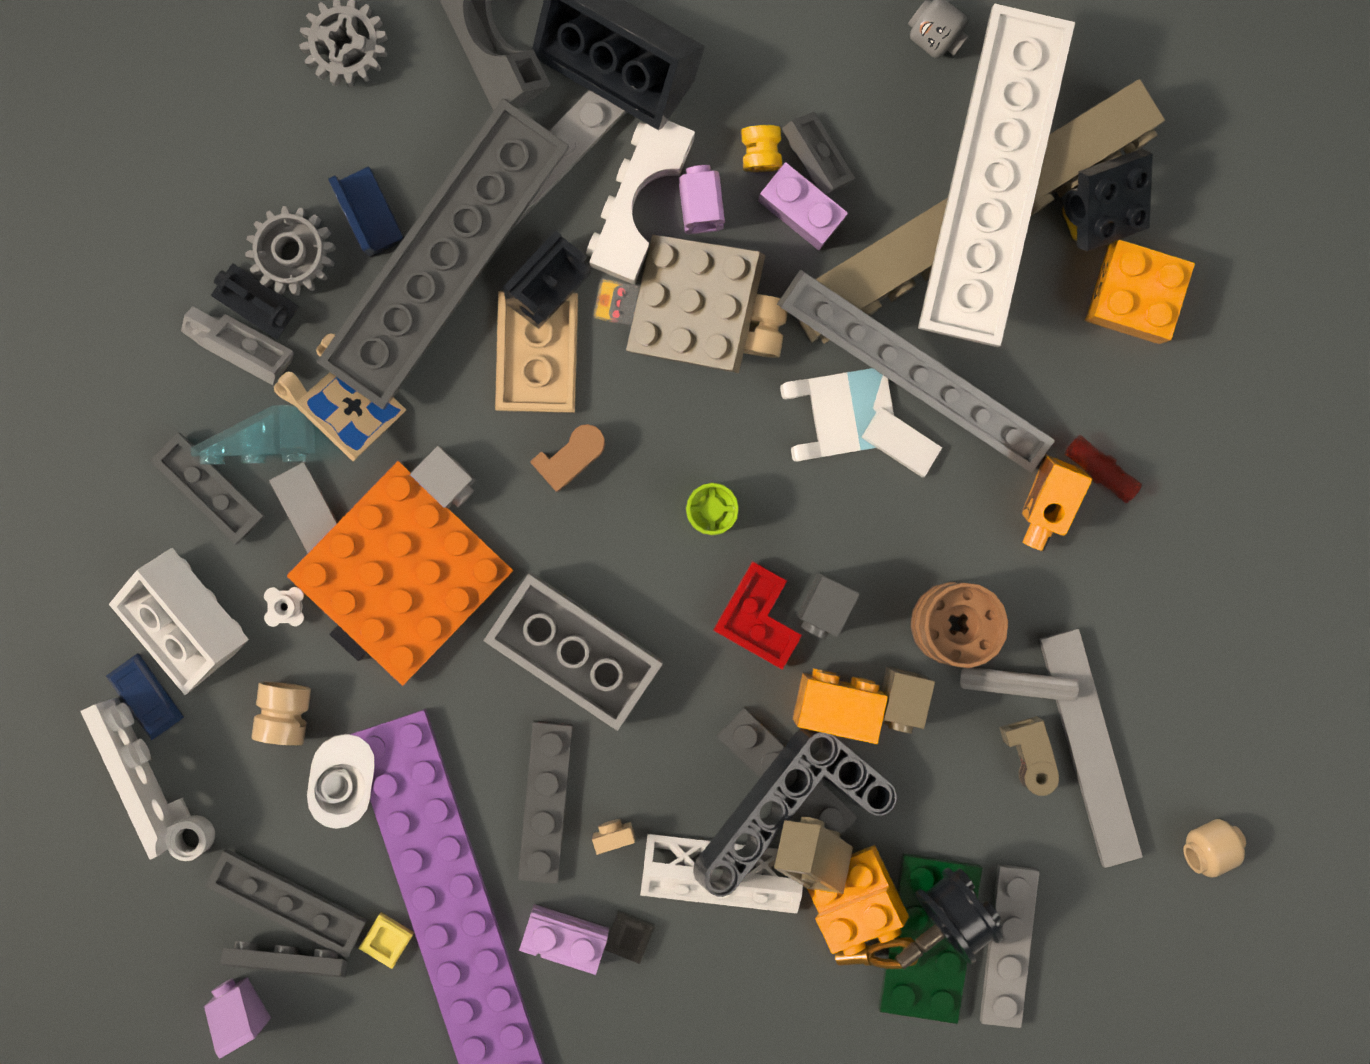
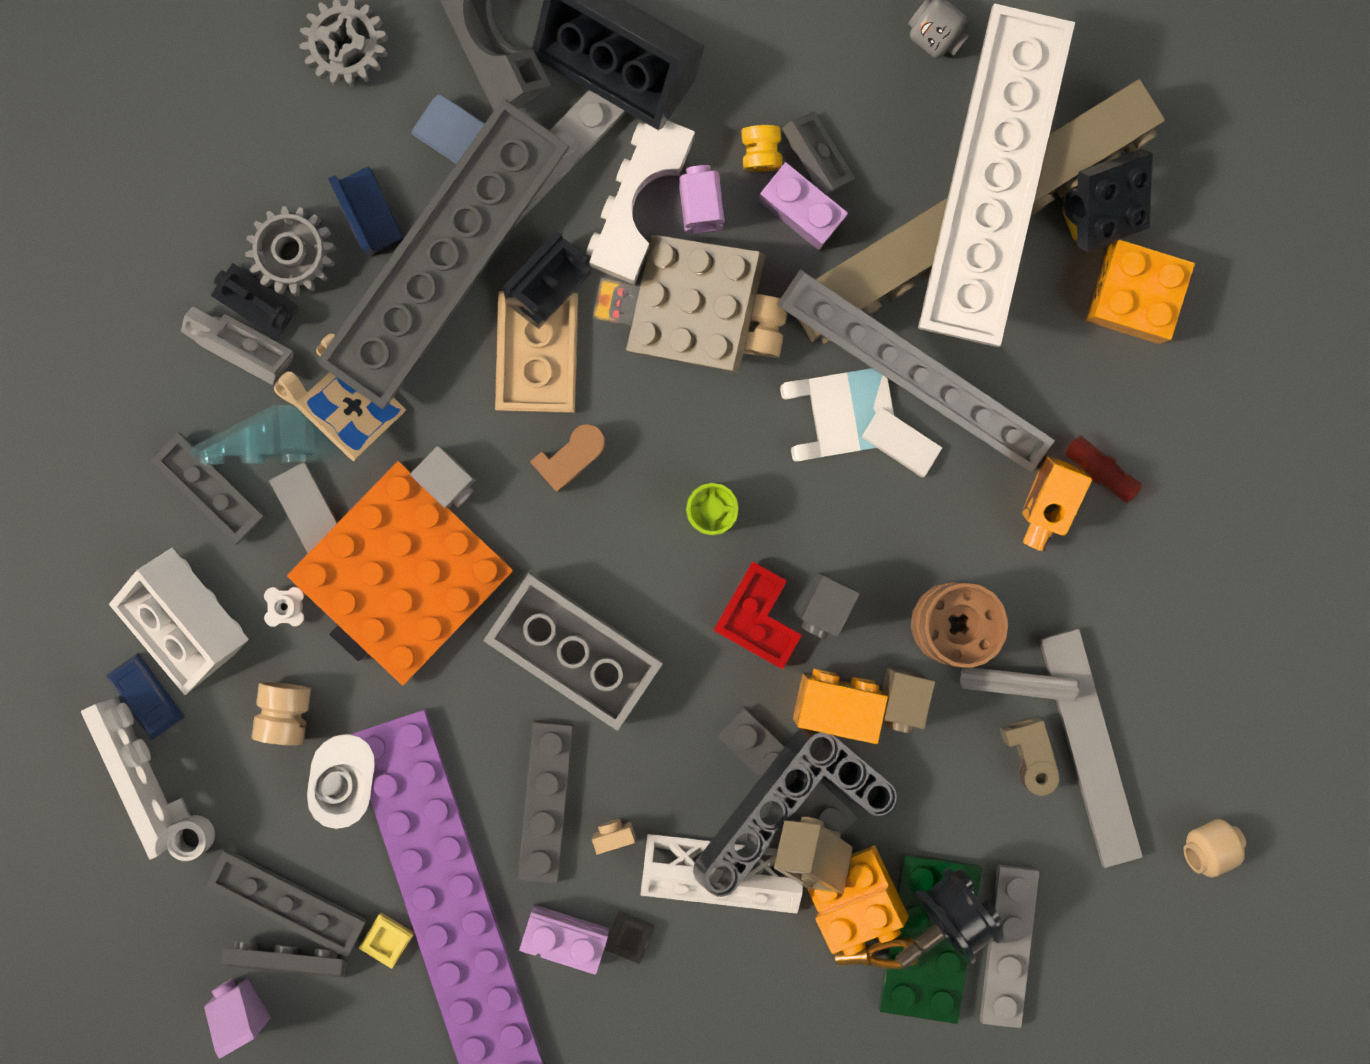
(447, 128): none -> sand blue slope

